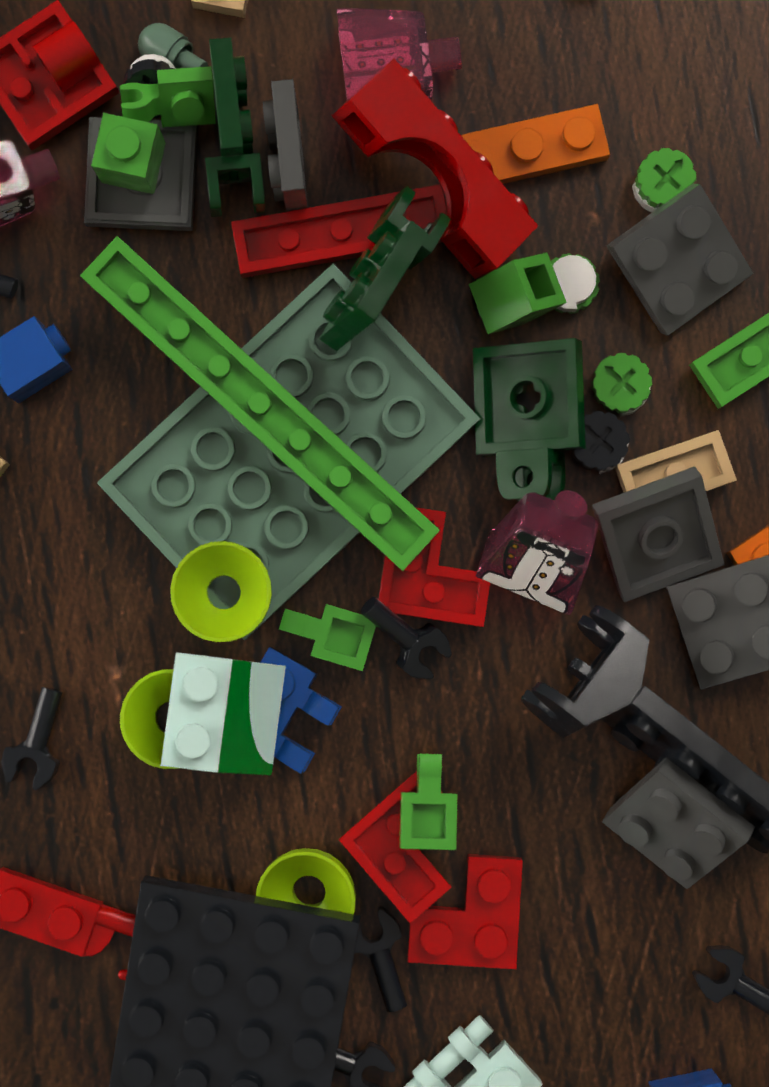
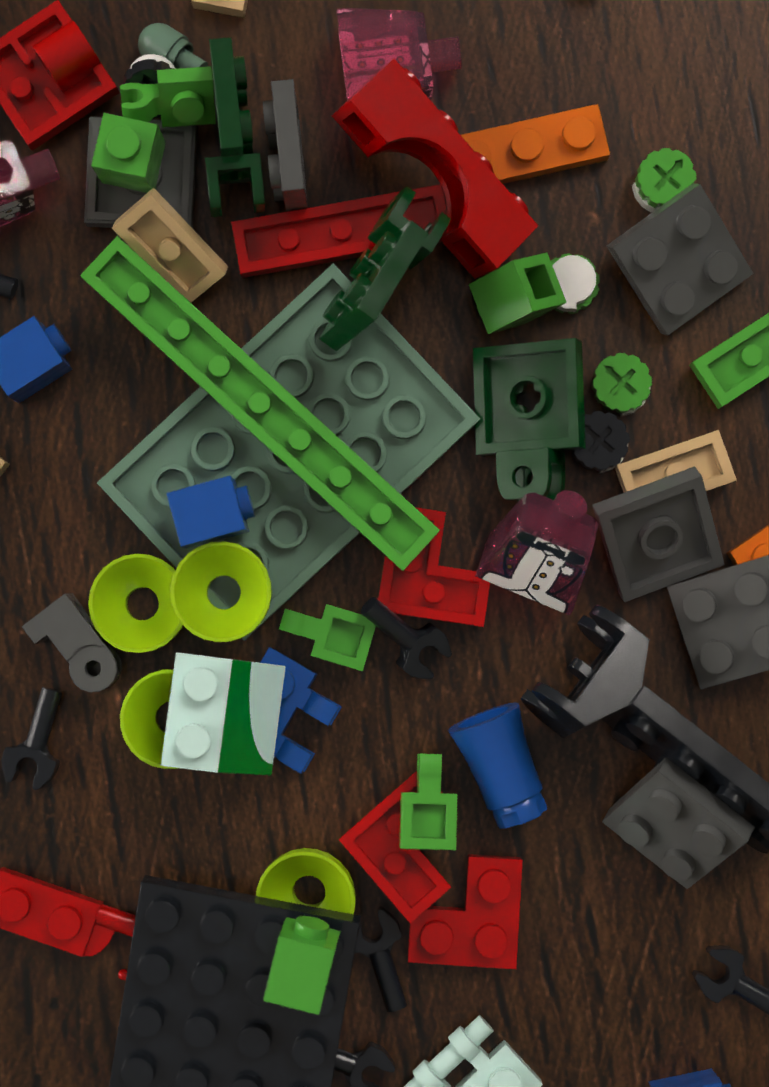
(91, 659): none -> dark grey leg
(110, 603): none -> lime piece
(170, 245): none -> tan plate
(210, 511): none -> blue brick
(302, 964): none -> bright green brick
(501, 764): none -> blue plant

